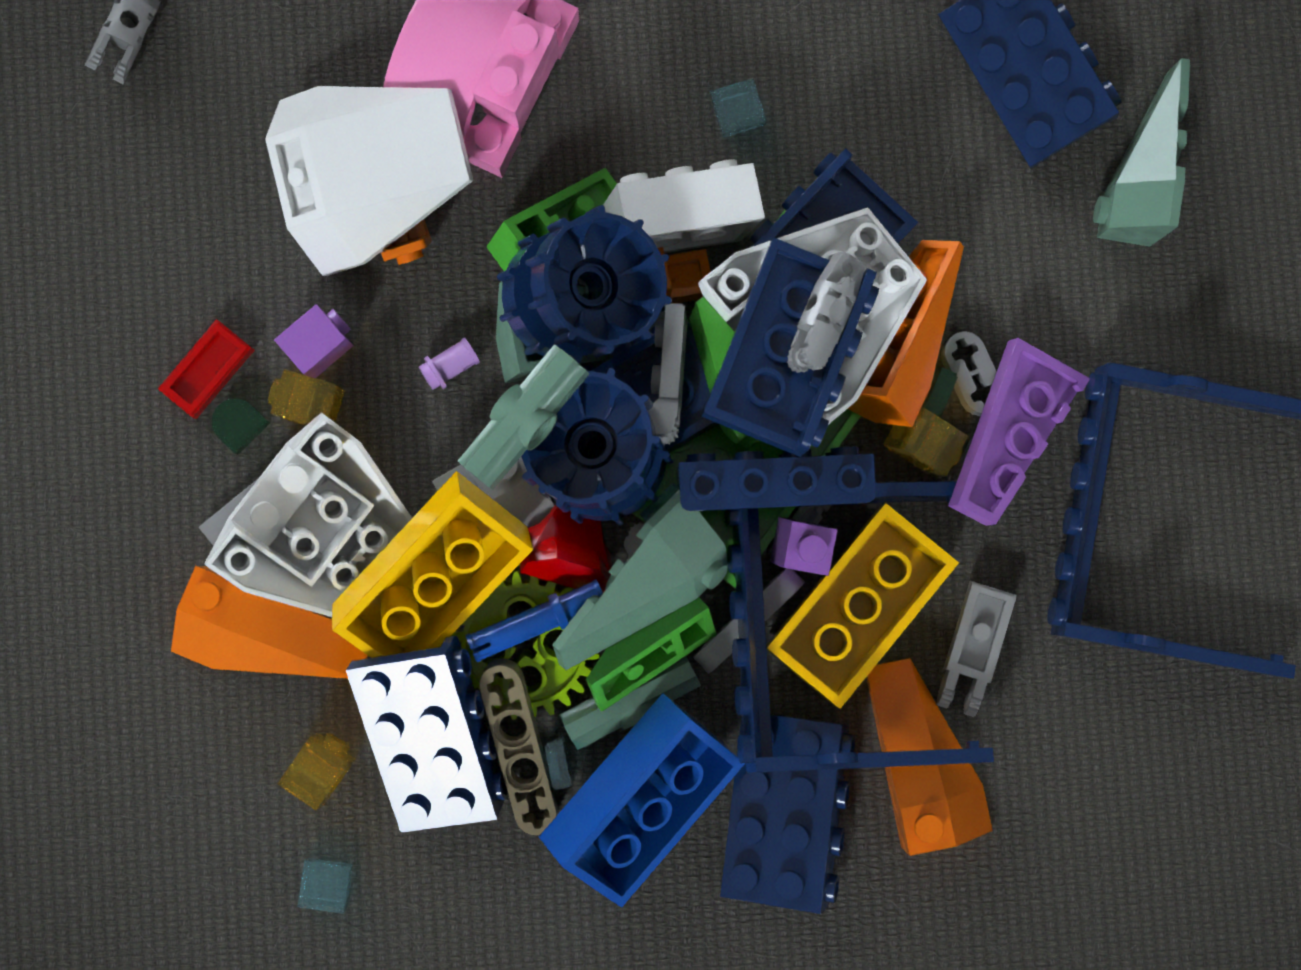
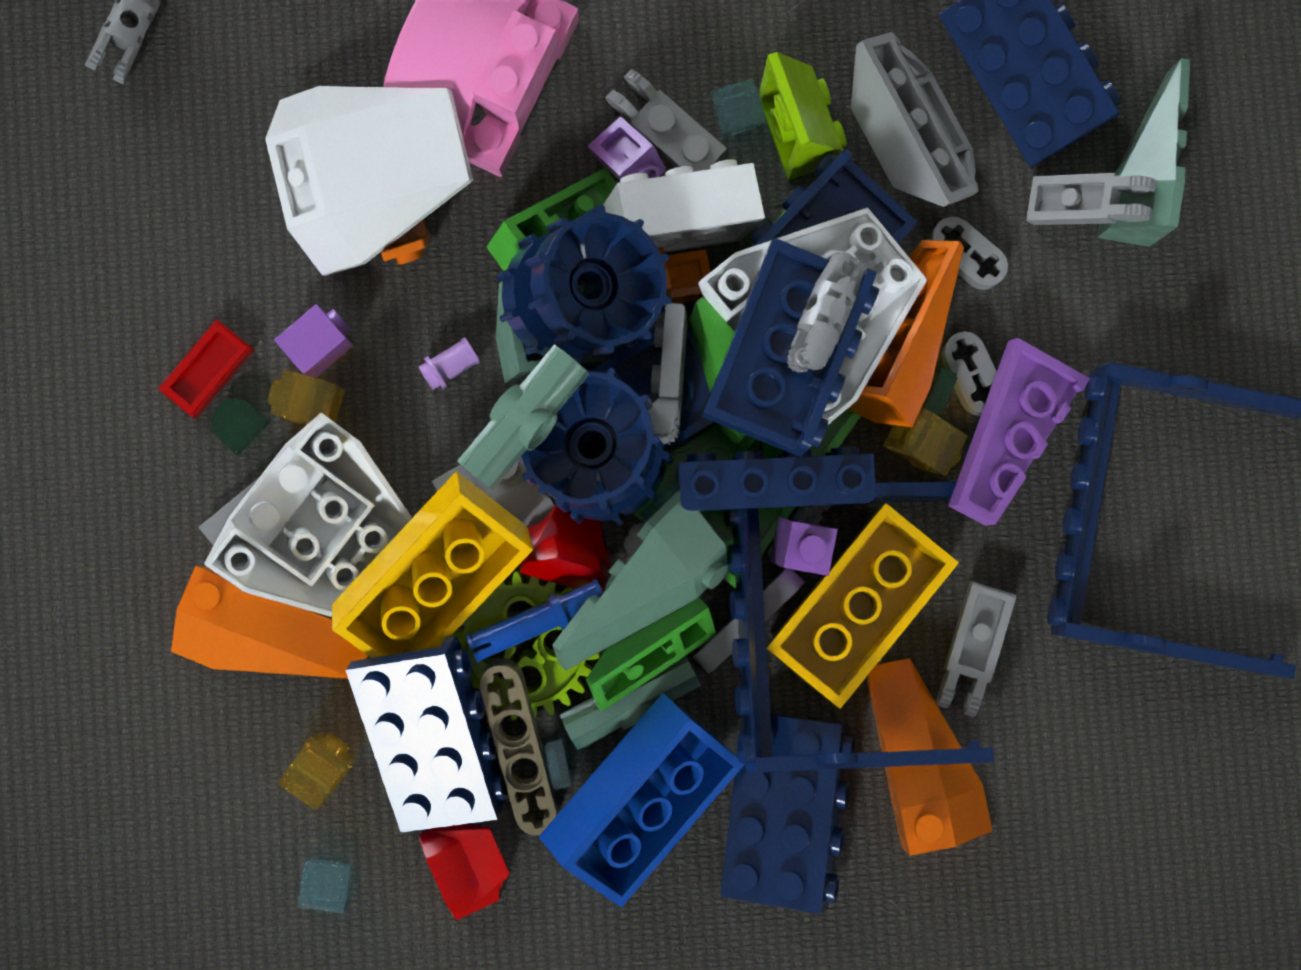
(465, 866): none -> red slope
(626, 151): none -> medium lavender bracket
(667, 126): none -> light grey hinge
(798, 115): none -> lime slope
(910, 123): none -> light grey wedge
(977, 246): none -> light grey beam
(1087, 199): none -> light grey hinge

